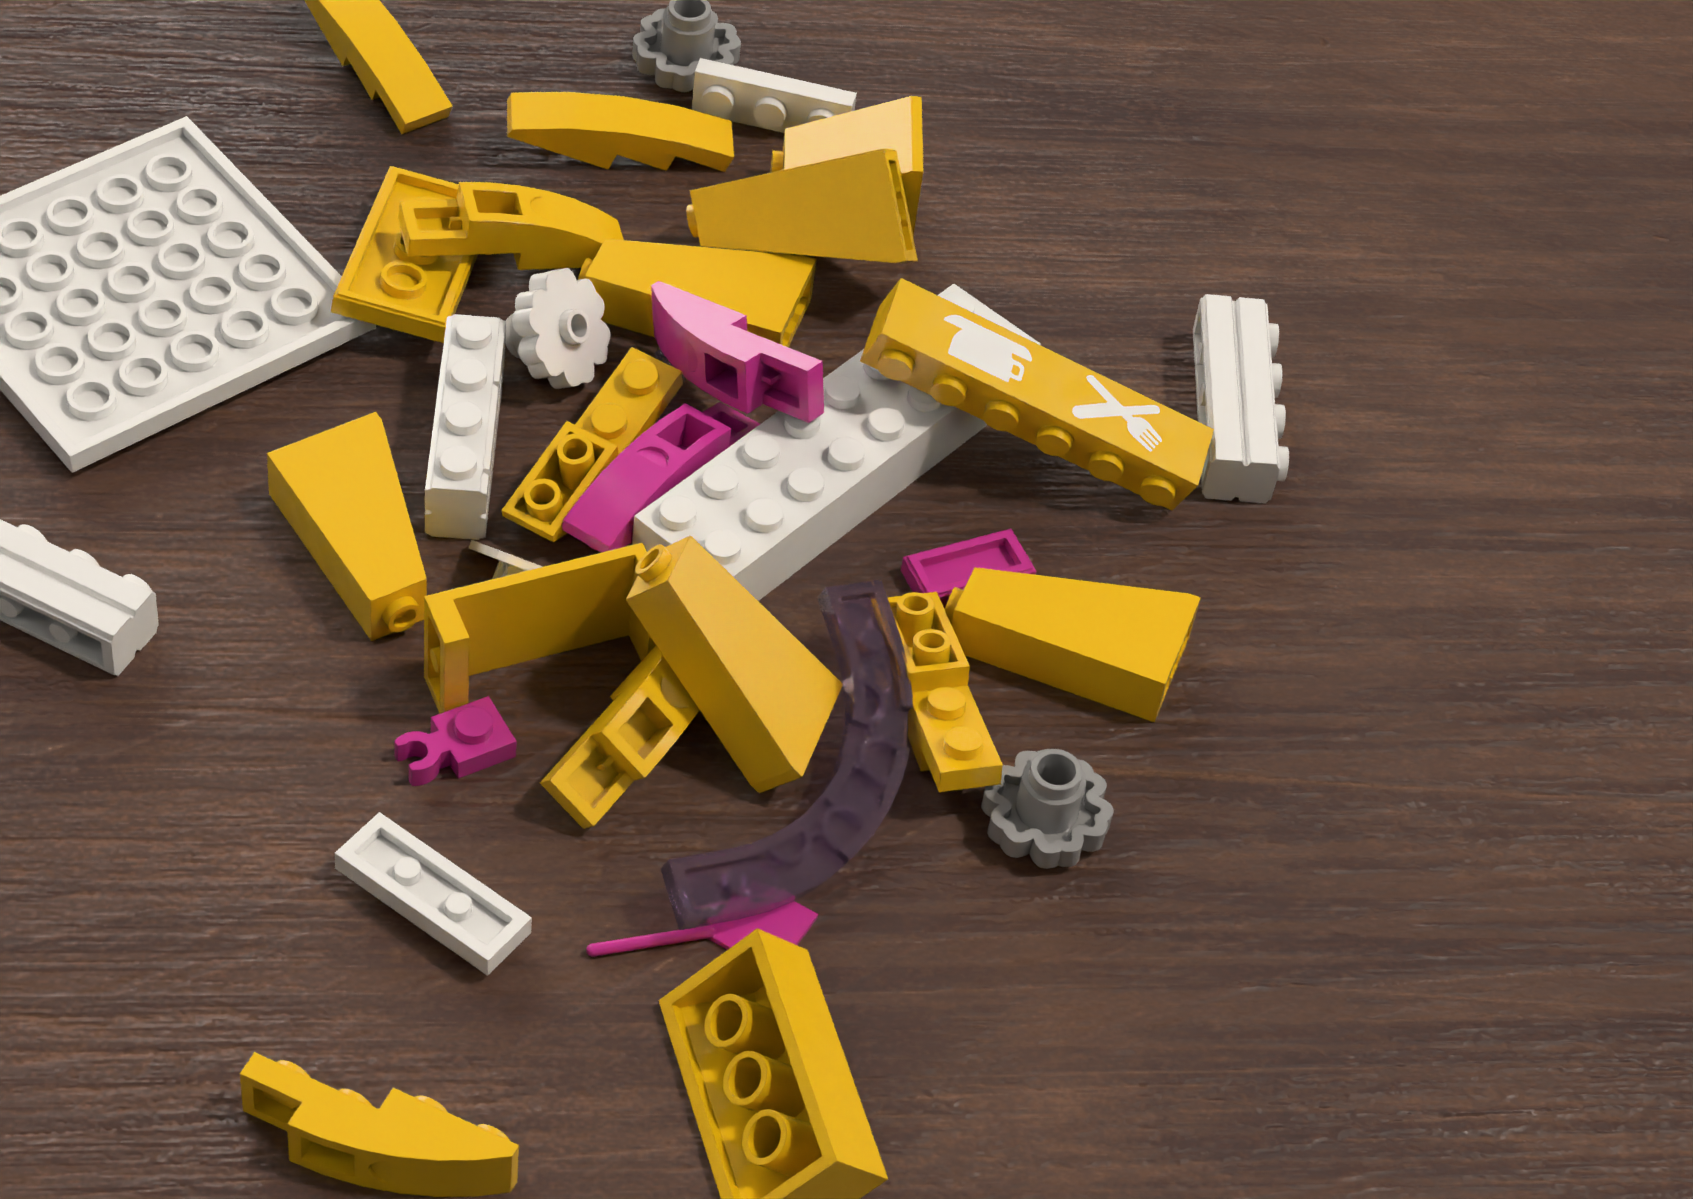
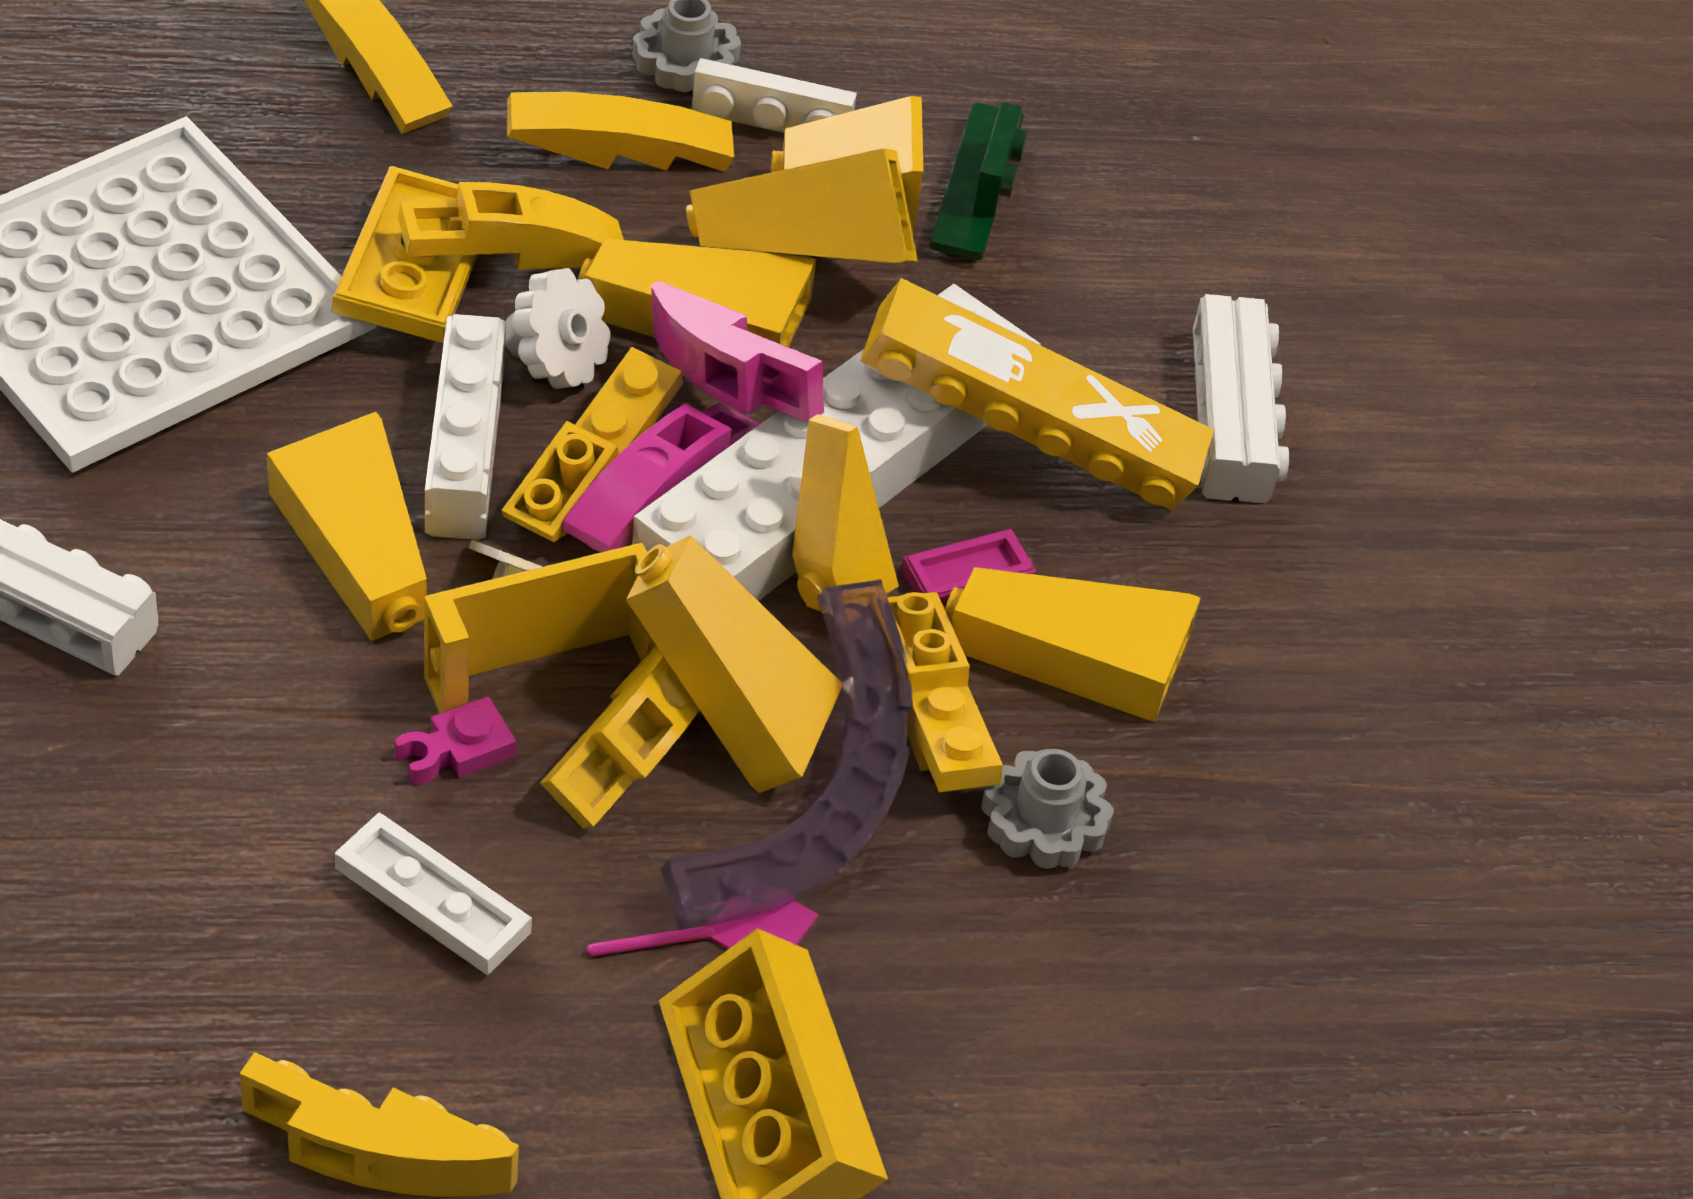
(838, 516): none -> yellow slope
(979, 179): none -> dark green bracket

